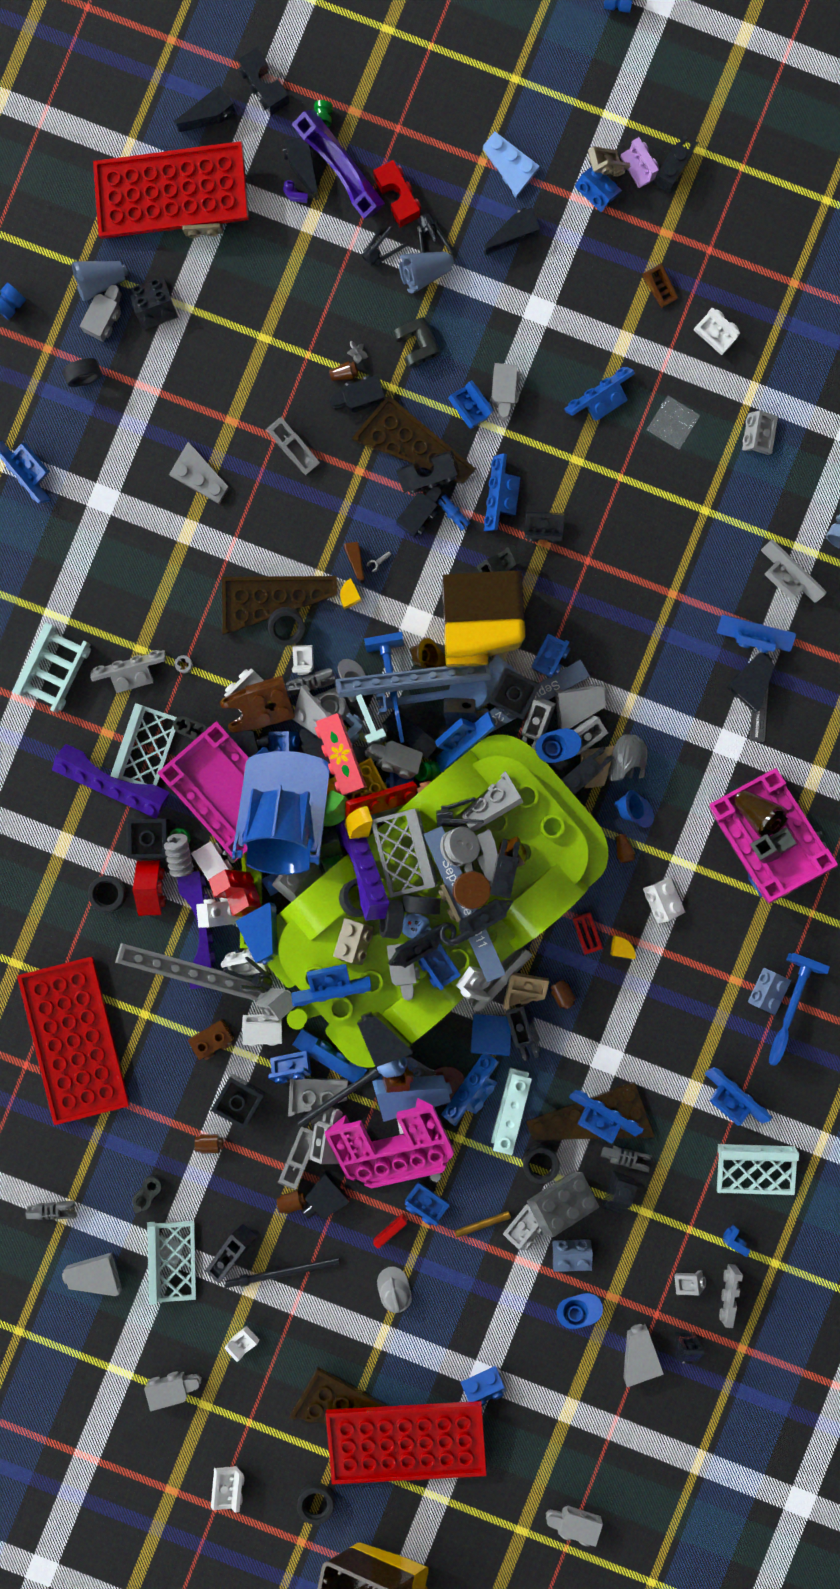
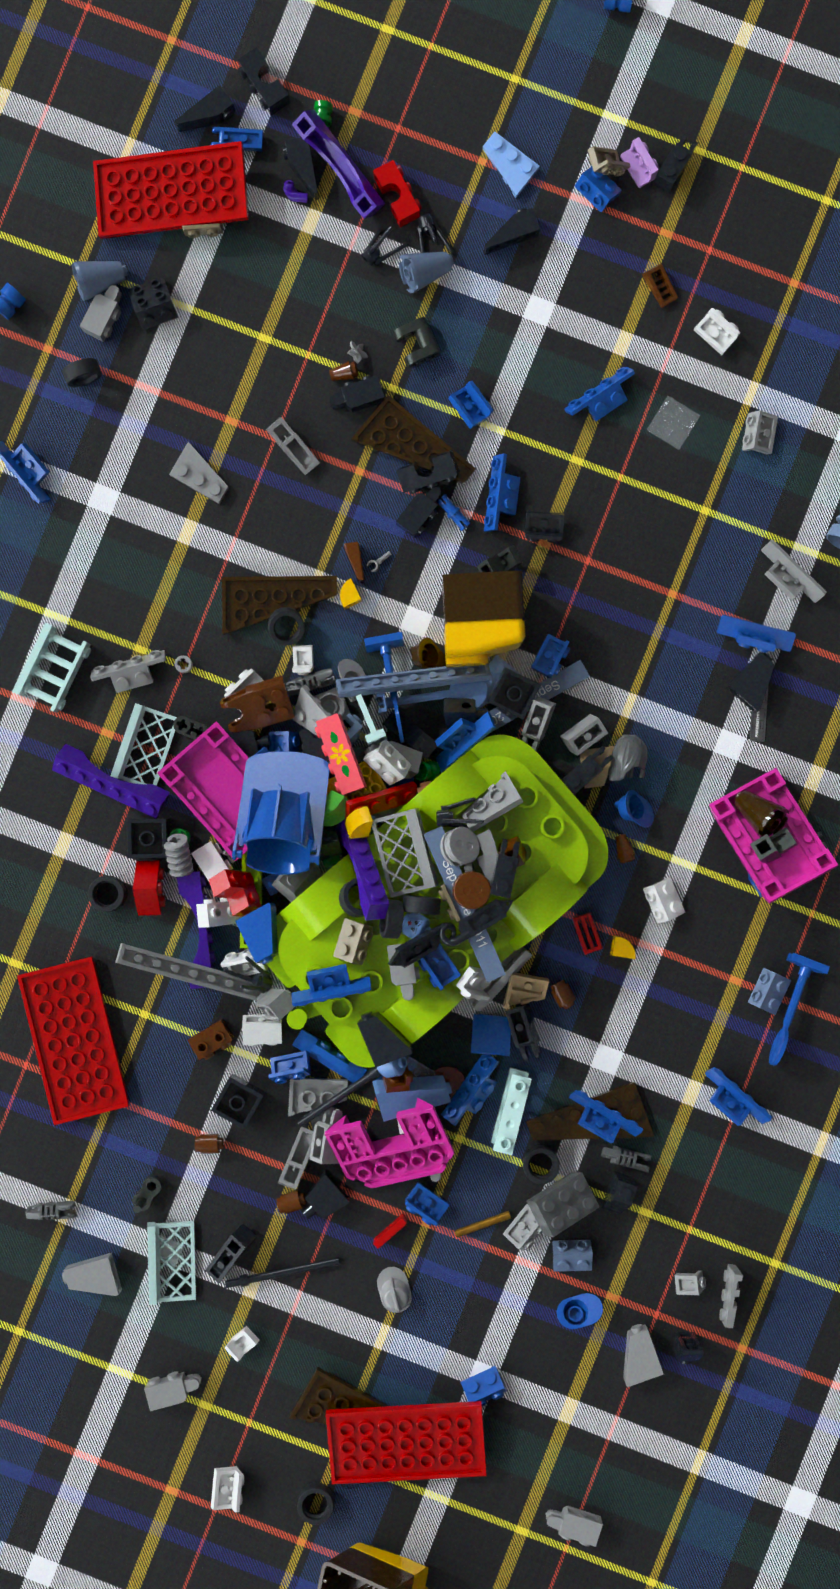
(251, 138): none -> blue hinge
(388, 763): none -> white bracket
(504, 388): light grey hinge -> none
(558, 745): blue piece -> none
(578, 704): light grey slope -> none
(737, 1244): blue bracket -> none
(761, 1154): light aqua fence -> none

